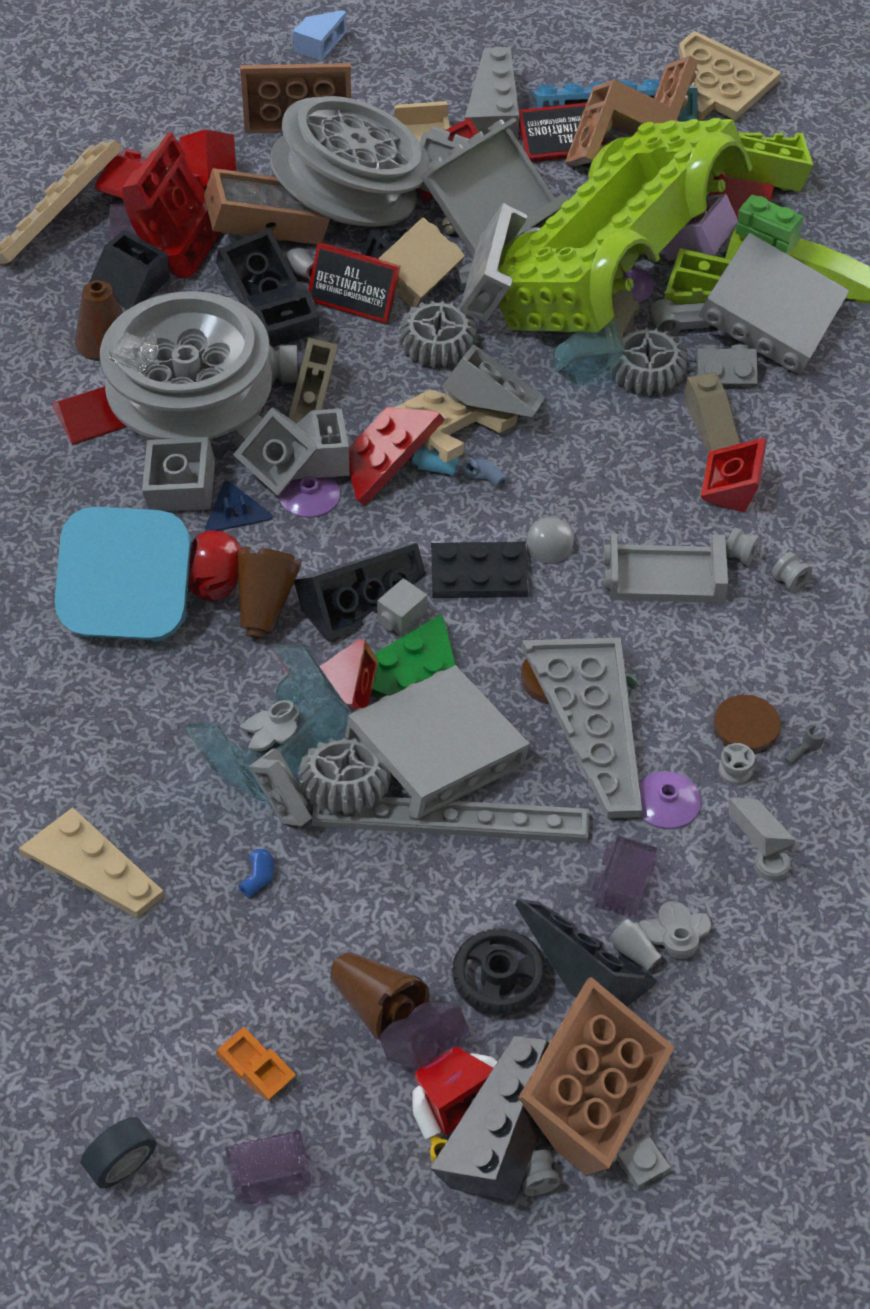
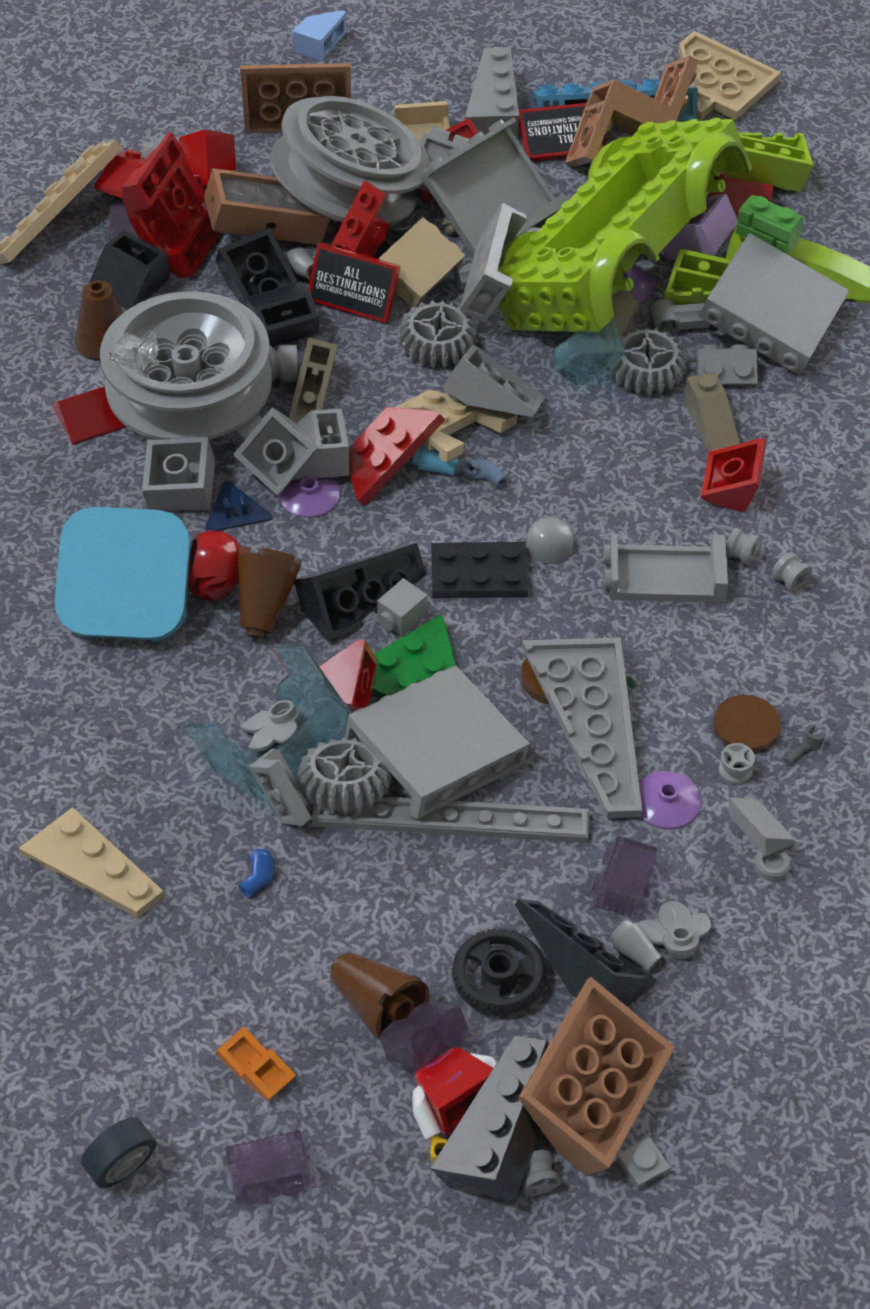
(361, 228): none -> red bracket

